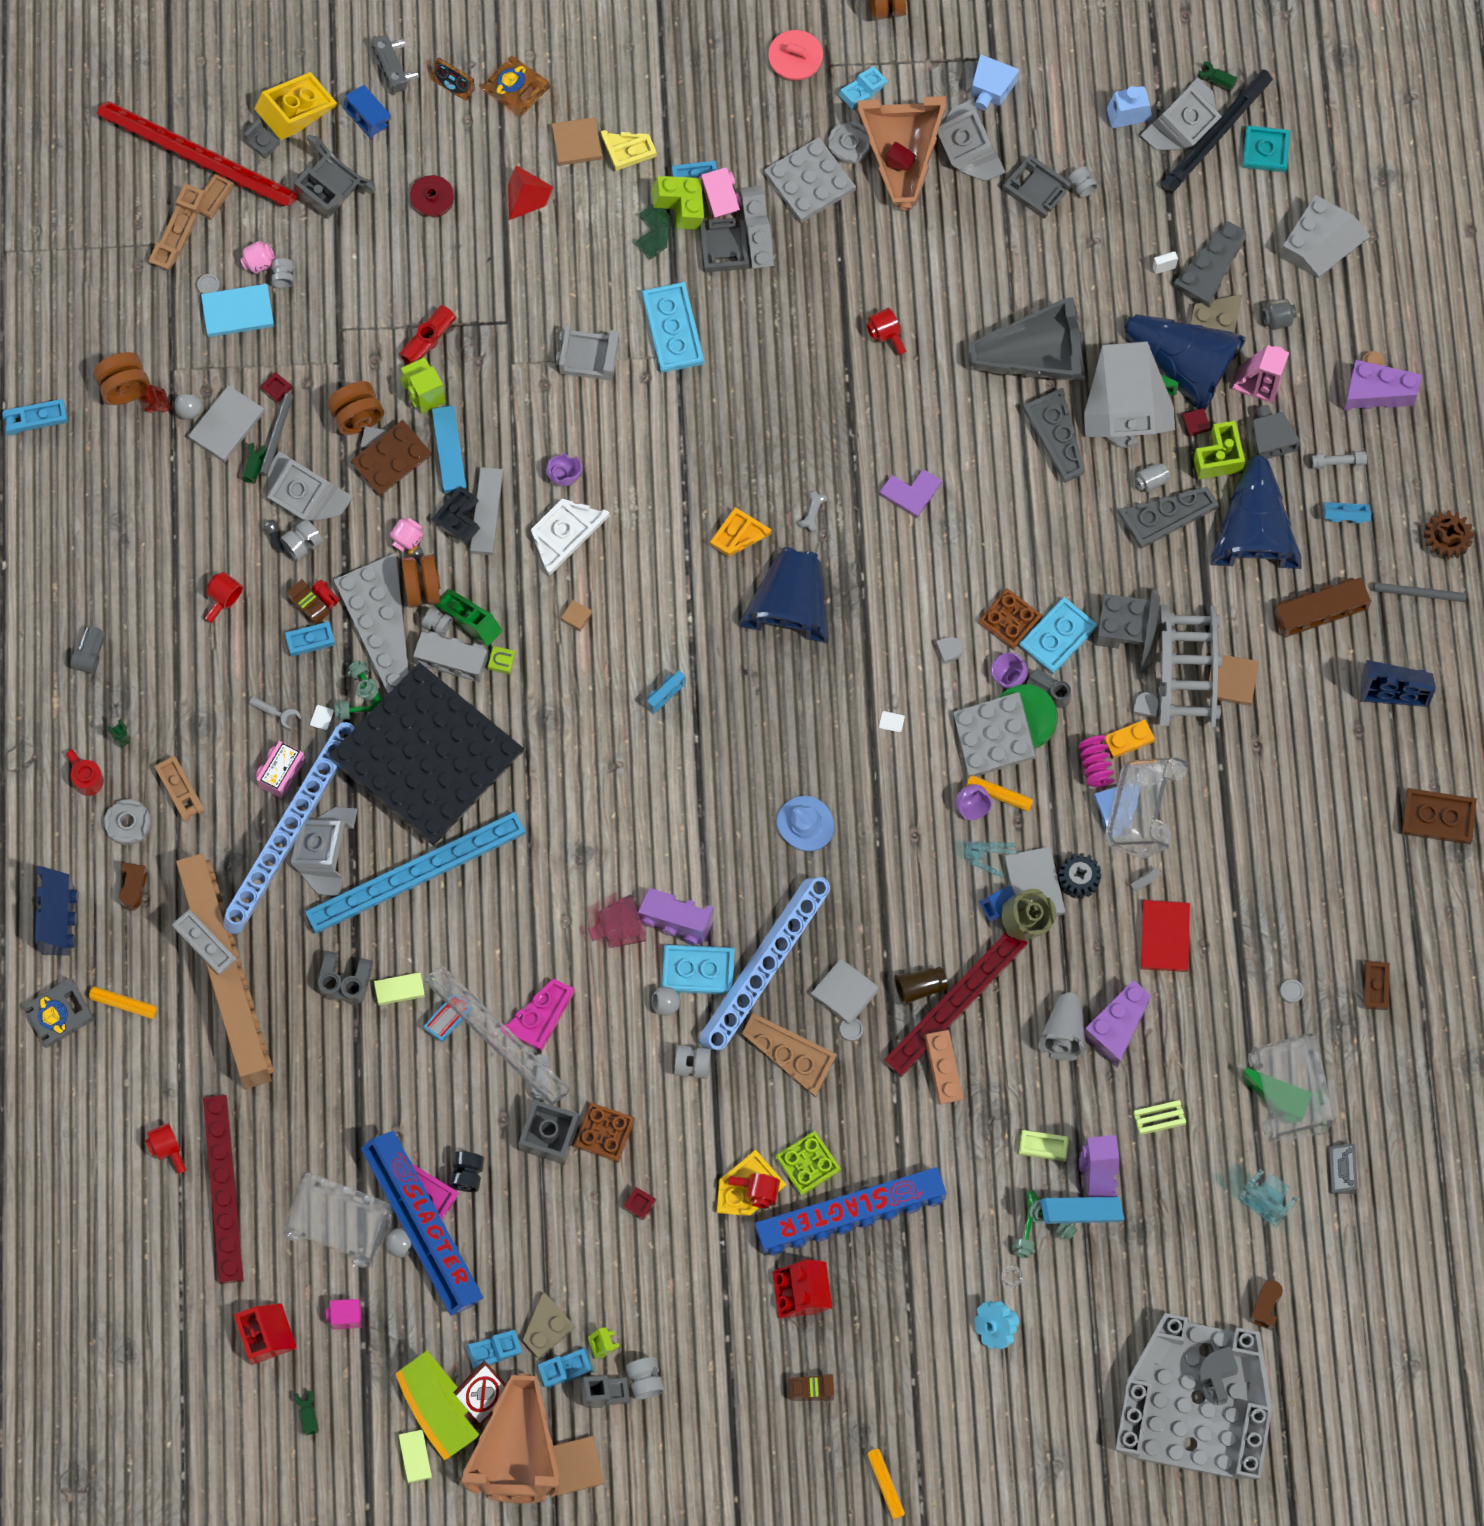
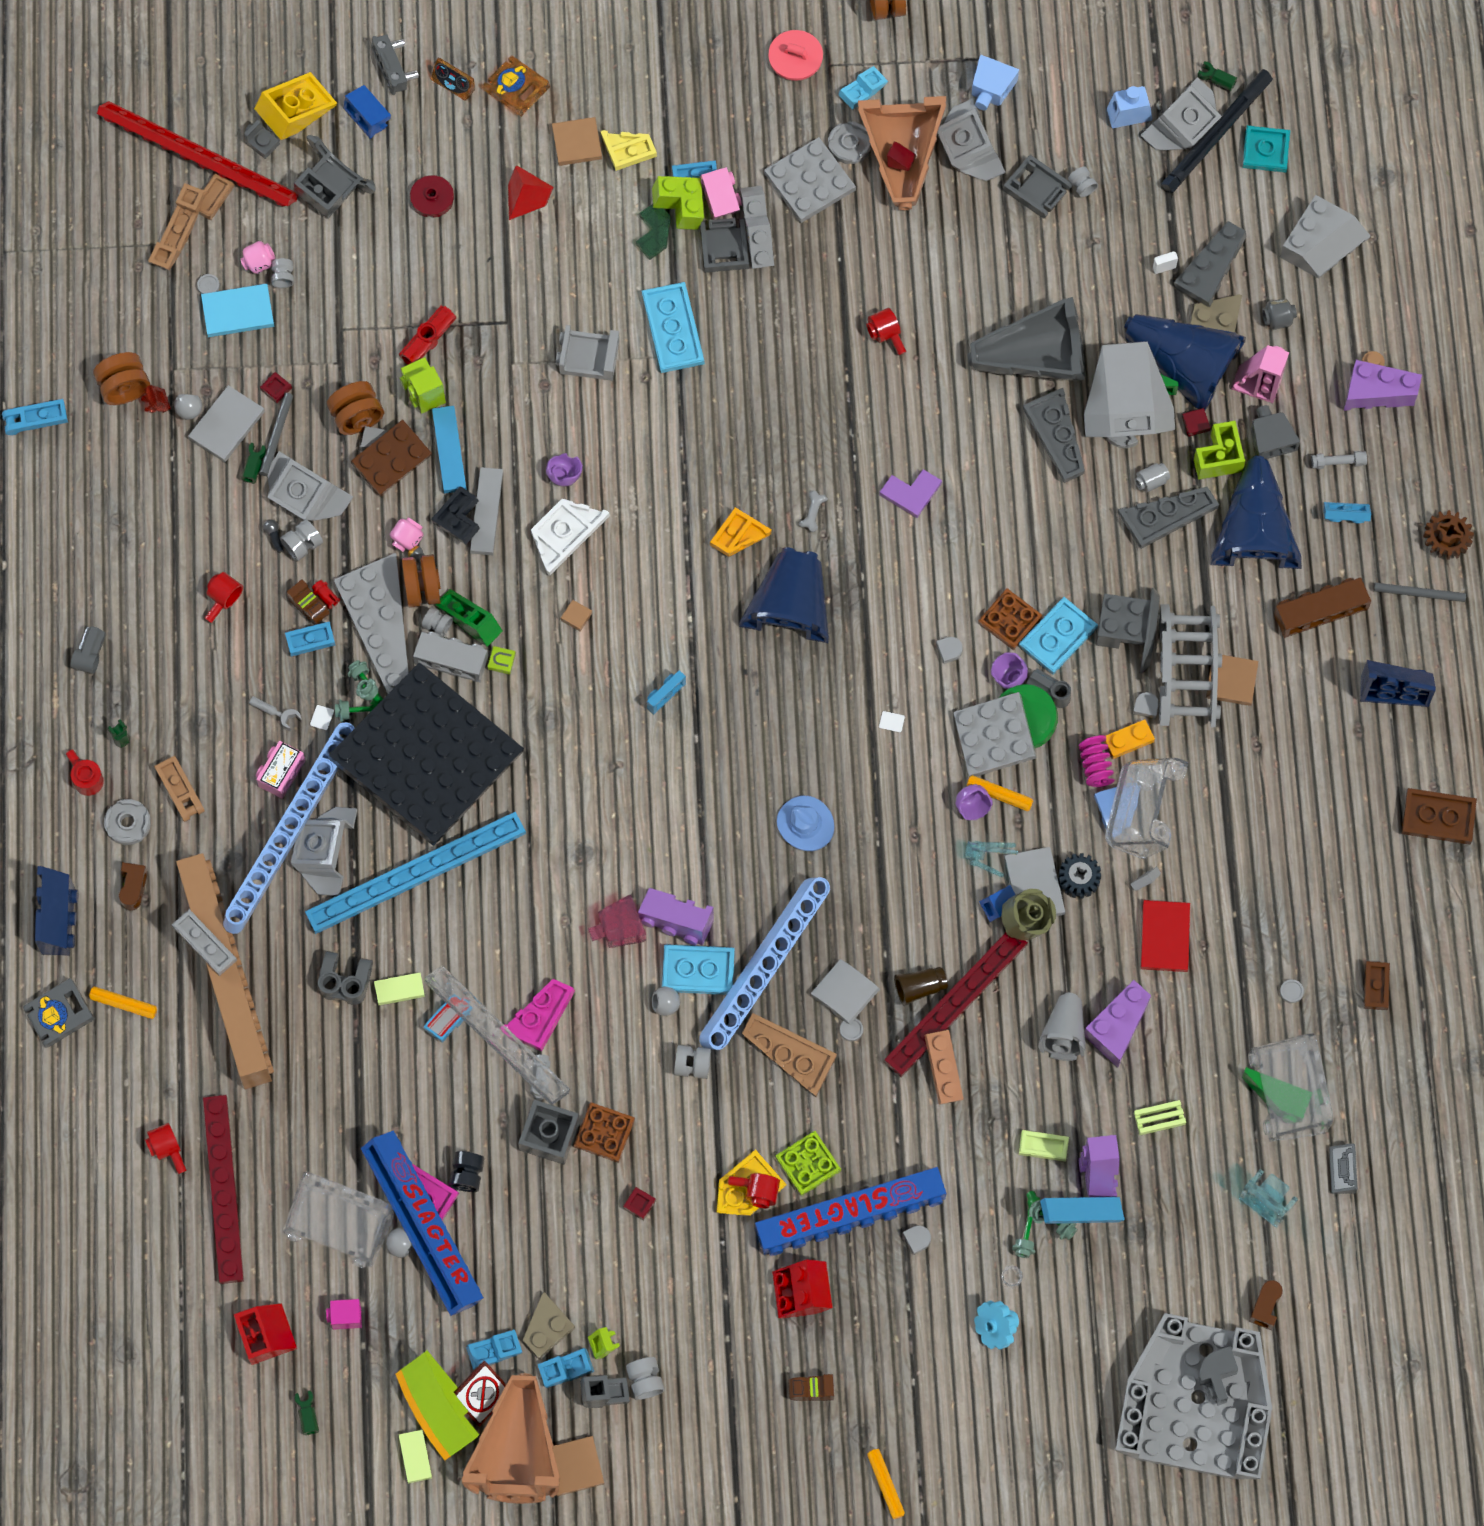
(917, 1238): none -> light grey tile

